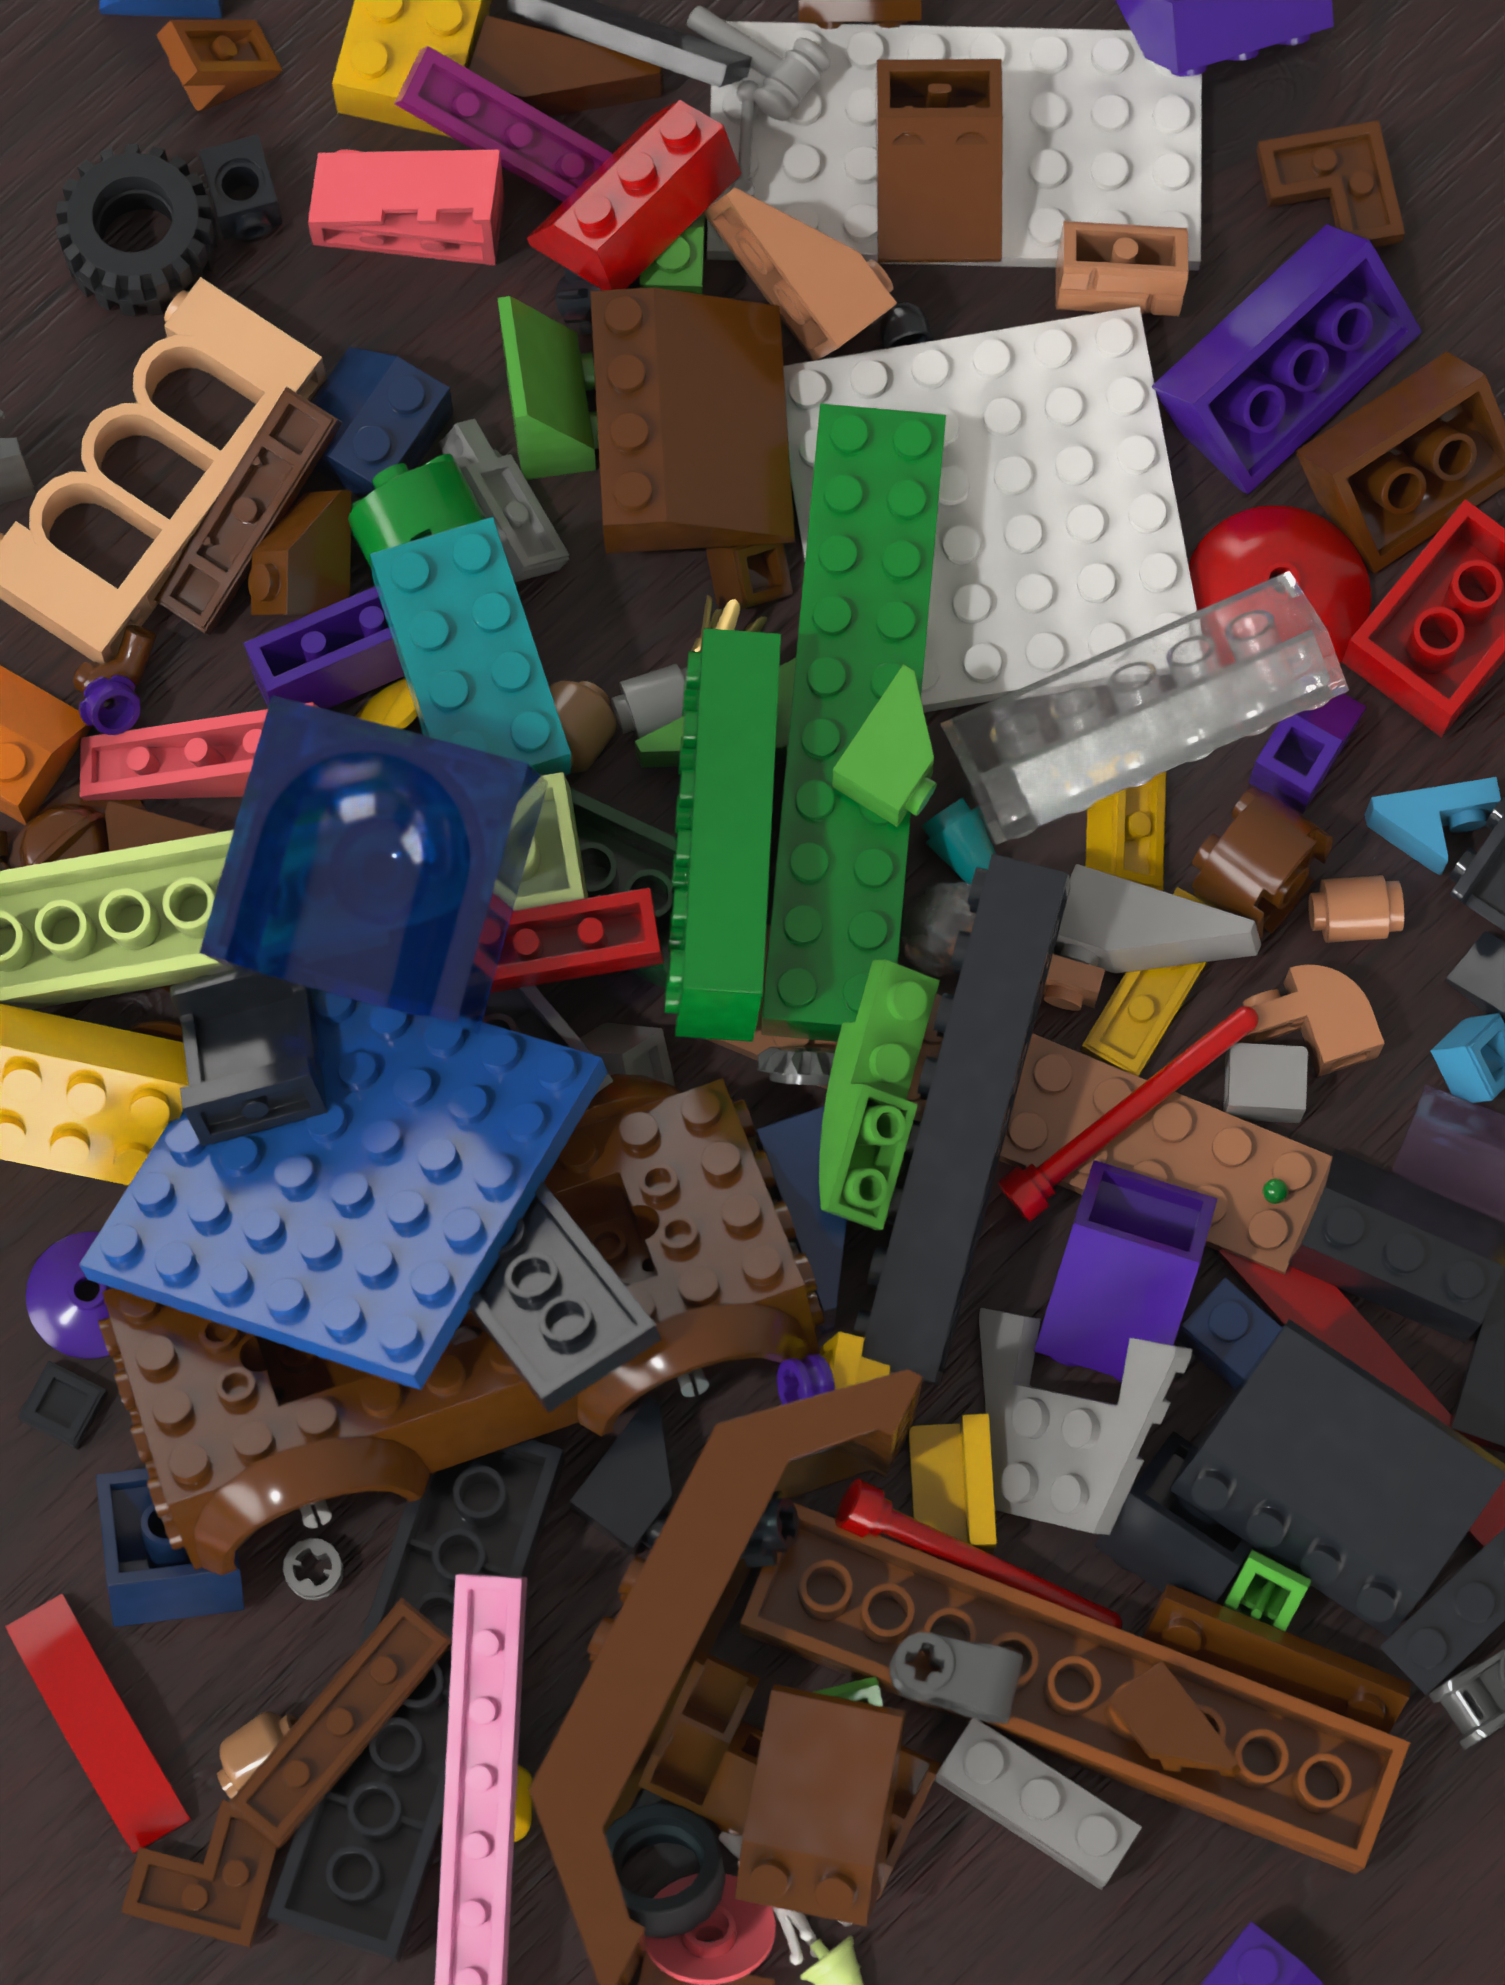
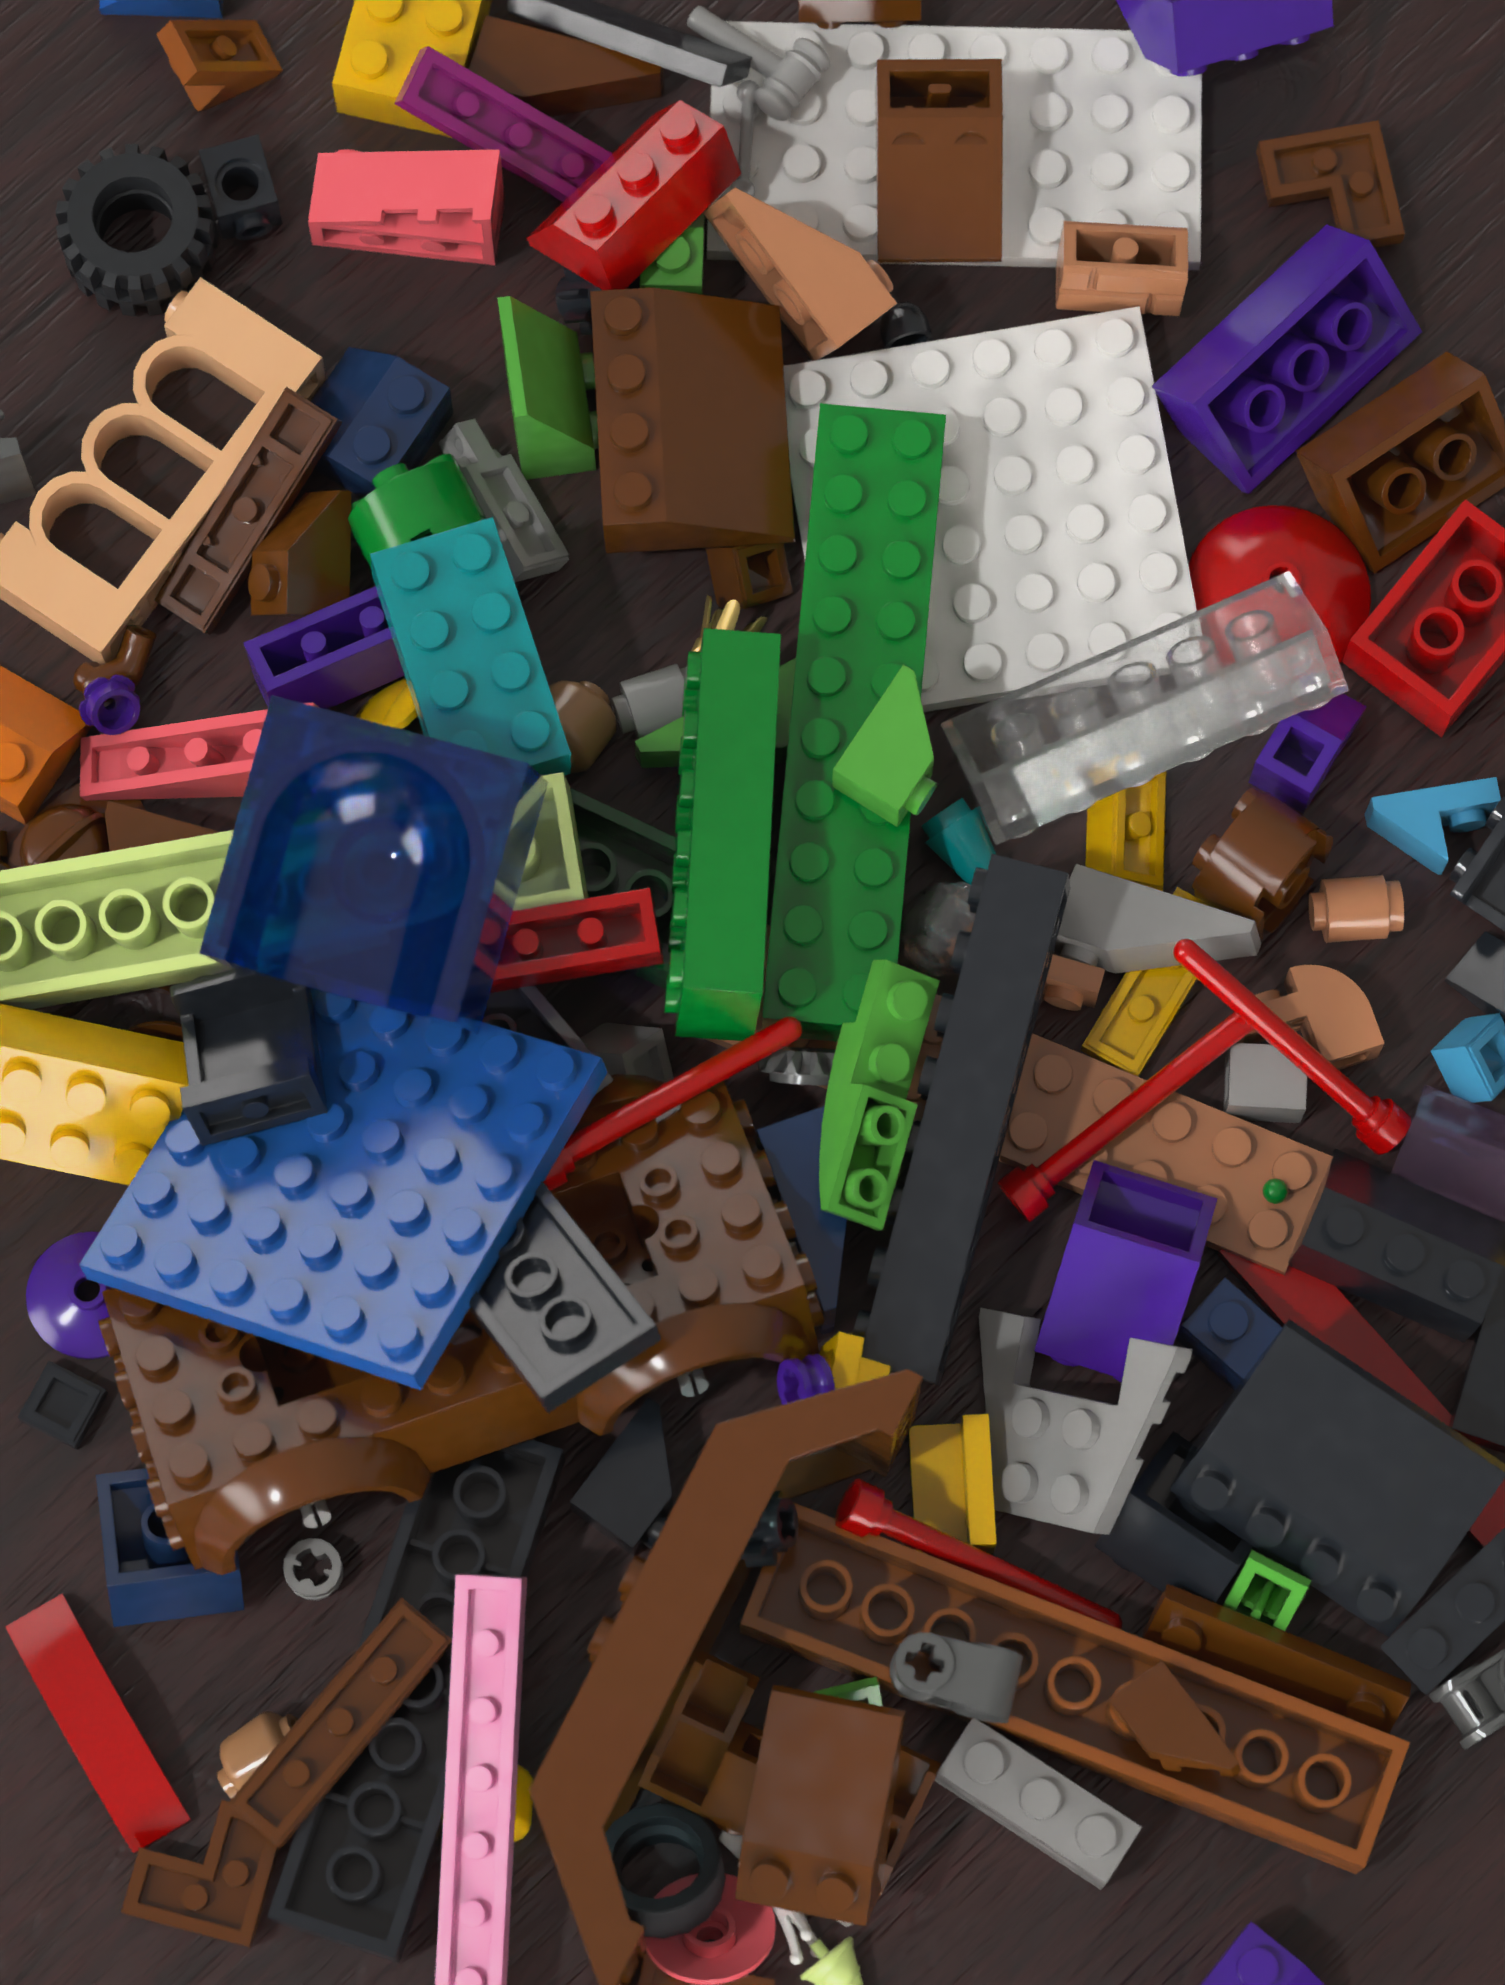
(672, 1095): none -> red piece
(1378, 1121): none -> red piece

